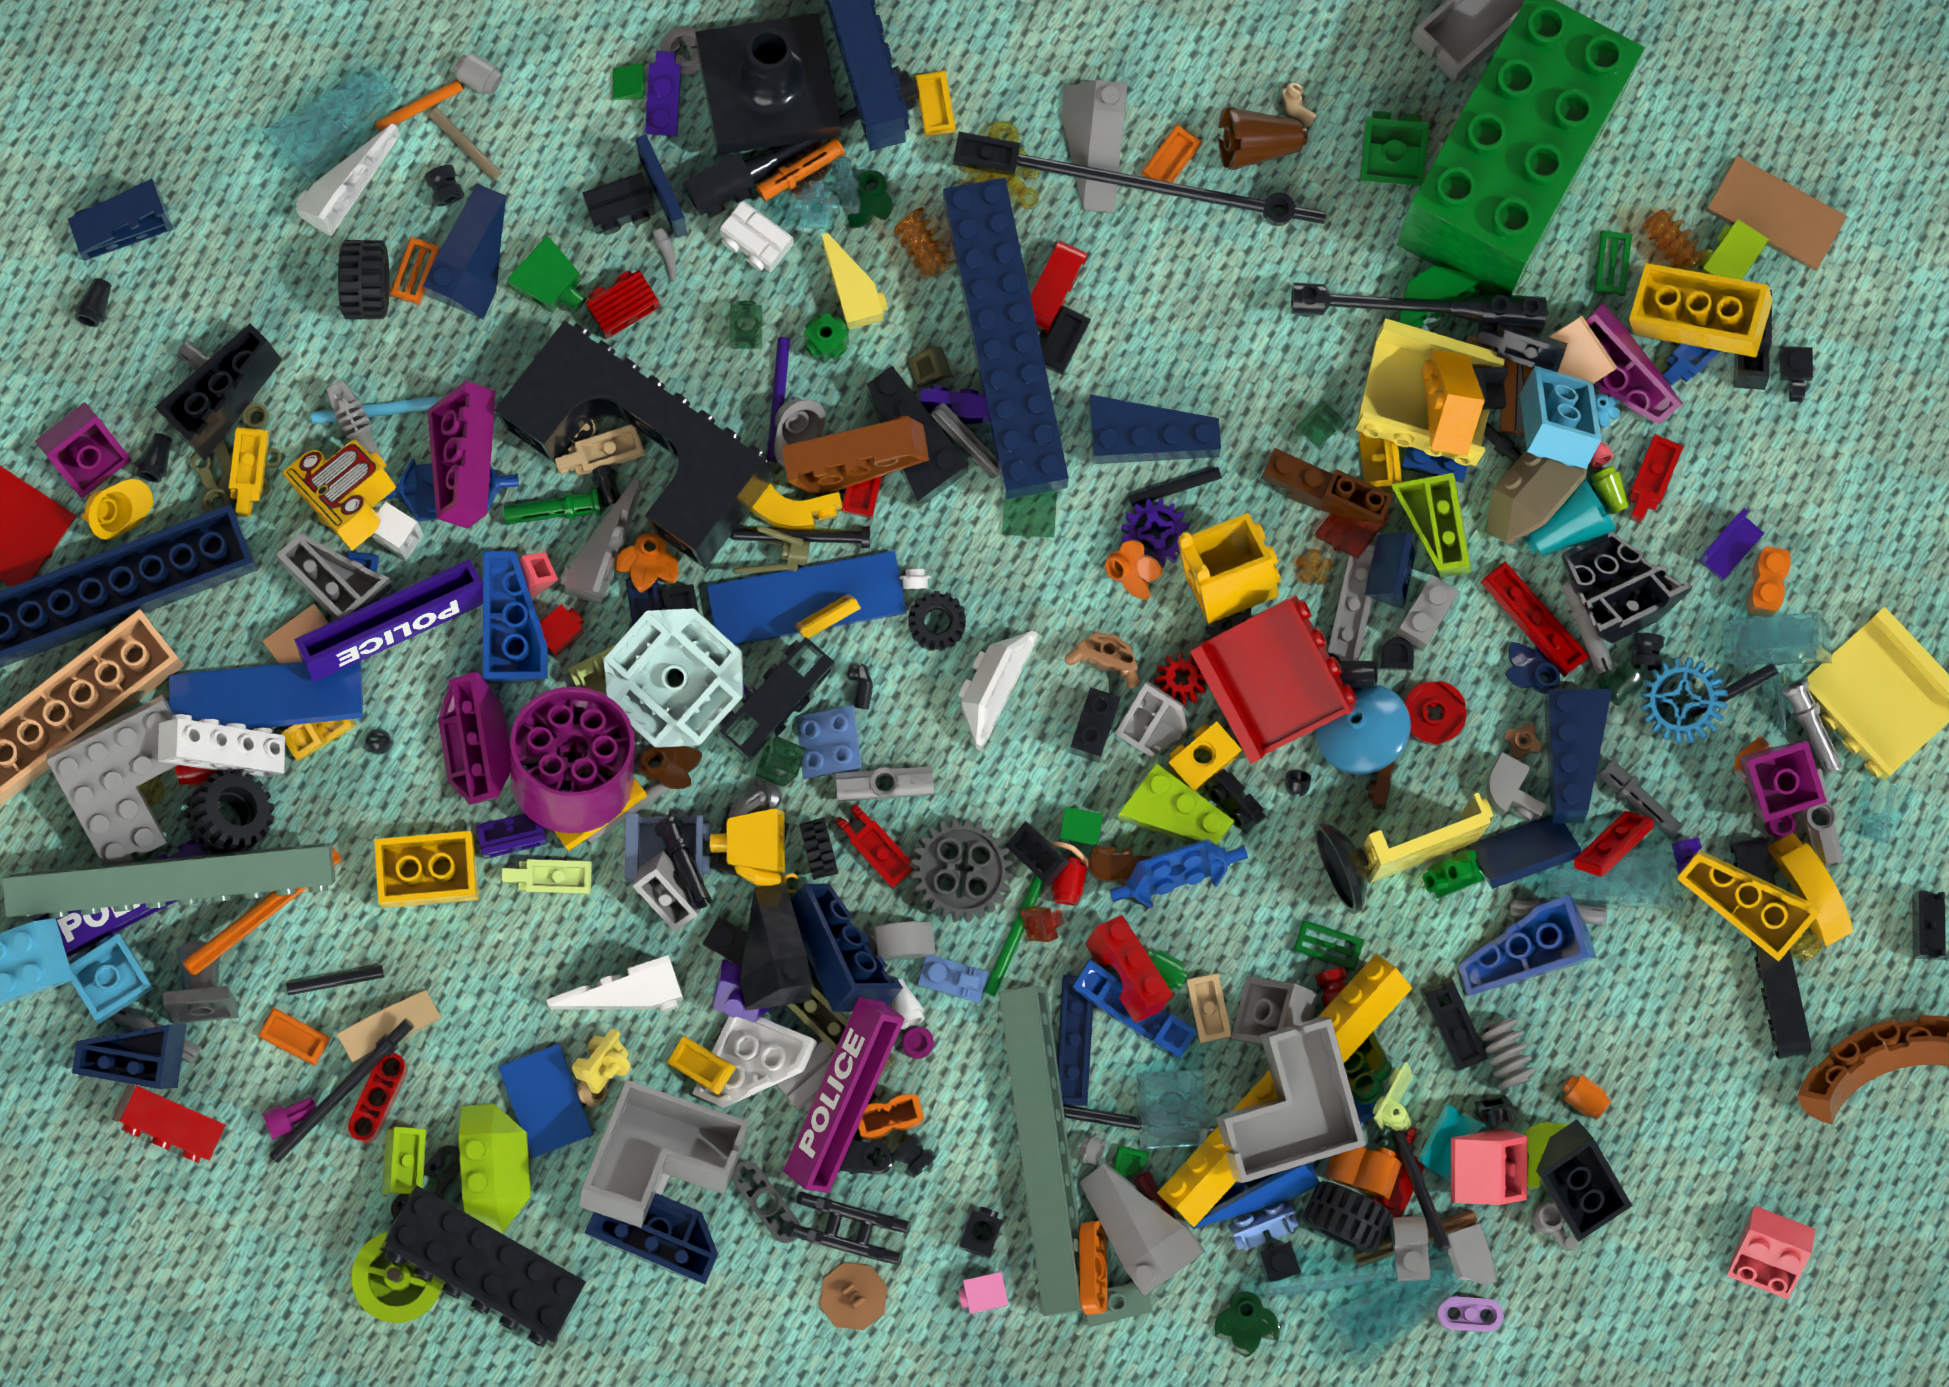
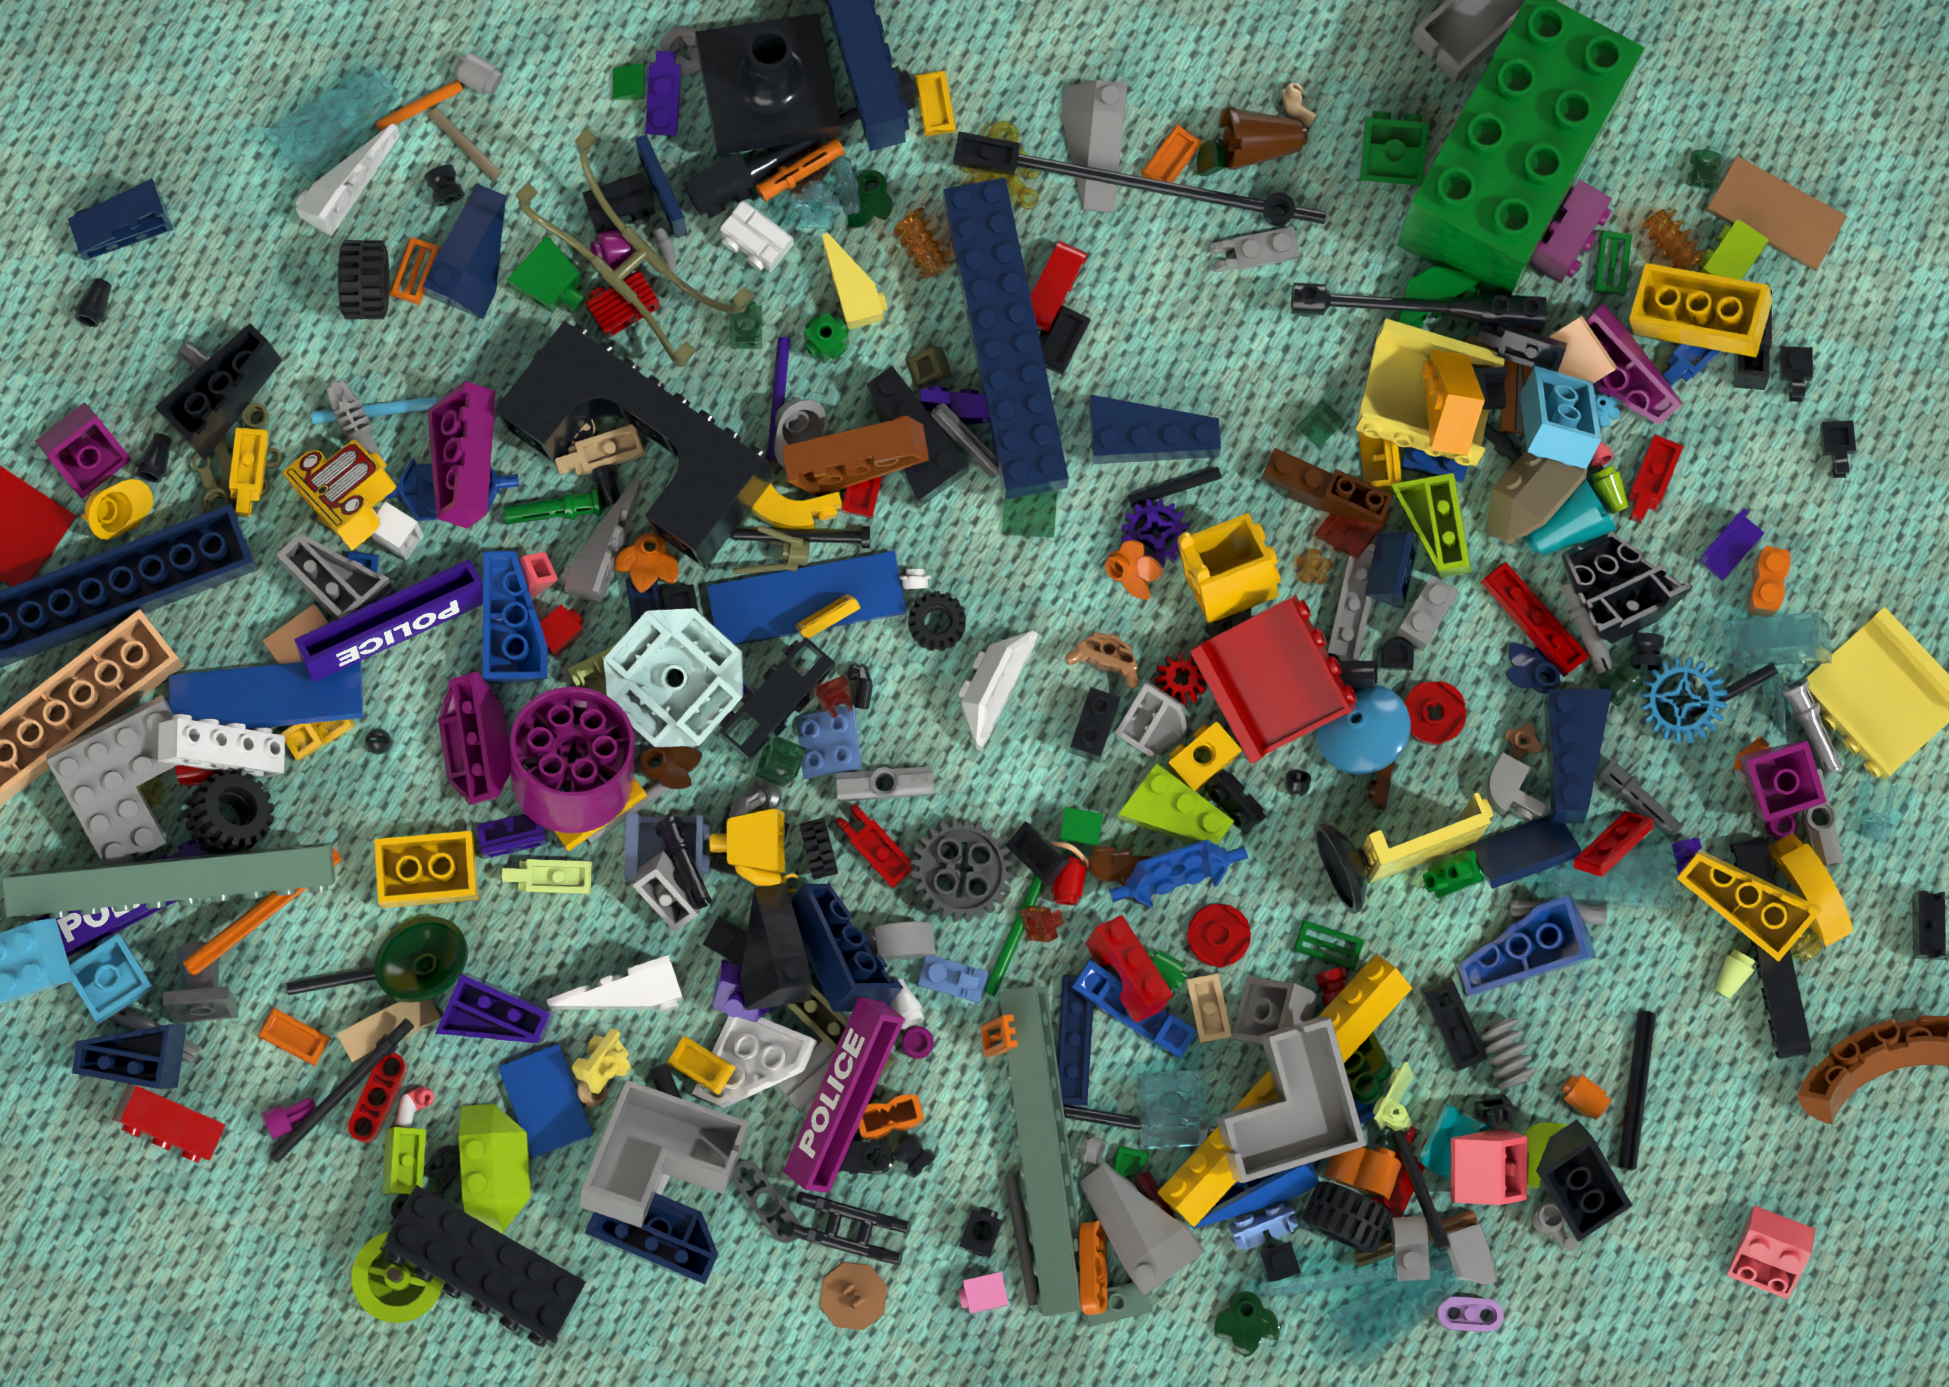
(412, 1102): none -> arm
(414, 949): none -> dark green dish
(493, 1013): none -> dark purple wedge
(611, 248): none -> magenta head
(643, 252): none -> olive bar
(664, 1080): none -> black pin
(833, 694): none -> clear red tile
(1003, 1022): none -> orange tile
(1022, 1238): none -> dark grey bar
(1211, 158): none -> dark green tile
(1214, 945): none -> red tile
(1257, 250): none -> light grey hinge
(1571, 232): none -> magenta wedge
(1637, 1090): none -> black axle
(1704, 169): none -> clear green wheel
(1734, 972): none -> yellowish green cone
(1838, 441): none -> black plate

